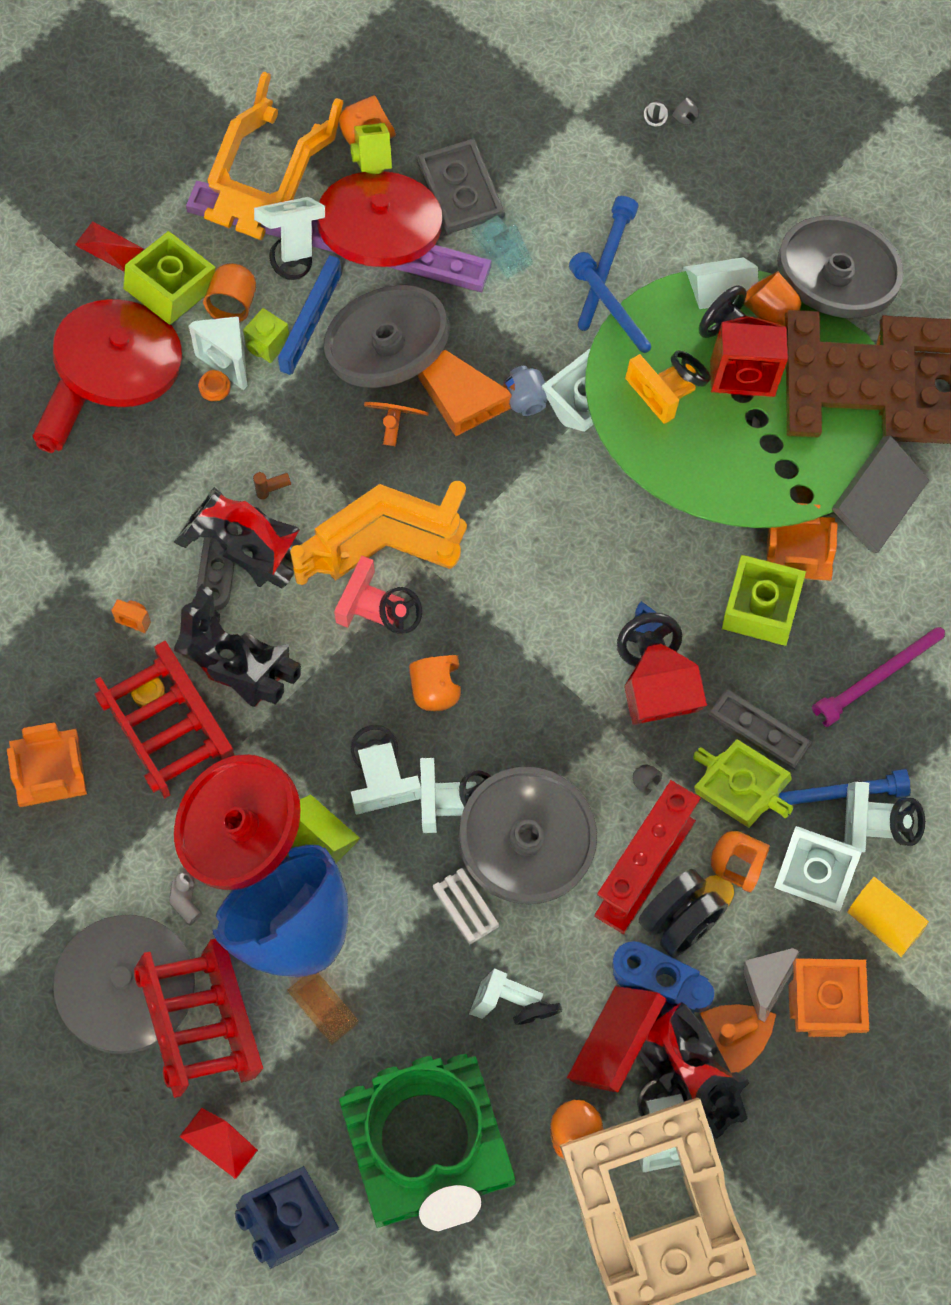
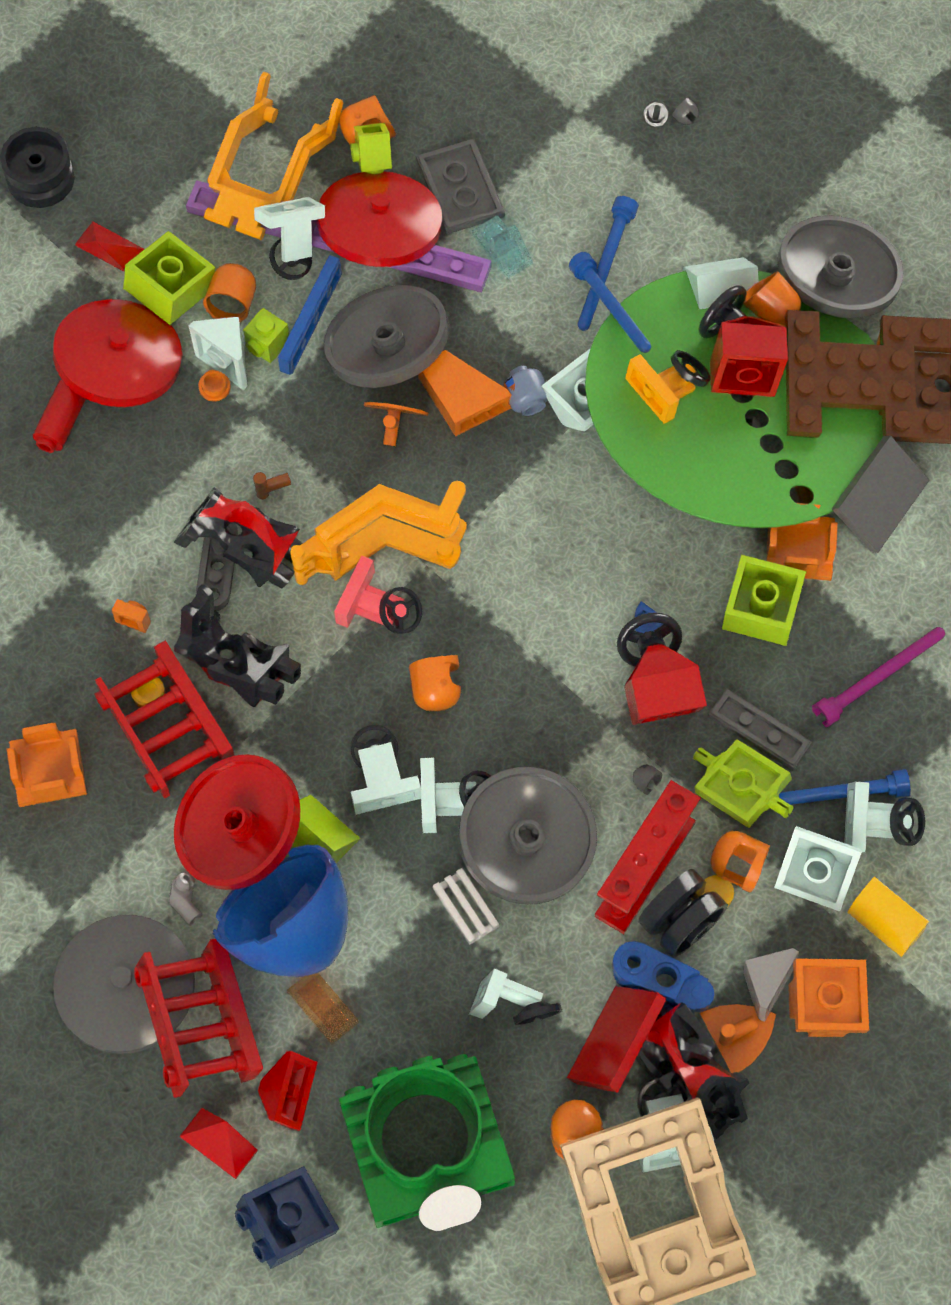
(37, 167): none -> black wheel
(287, 1089): none -> red slope

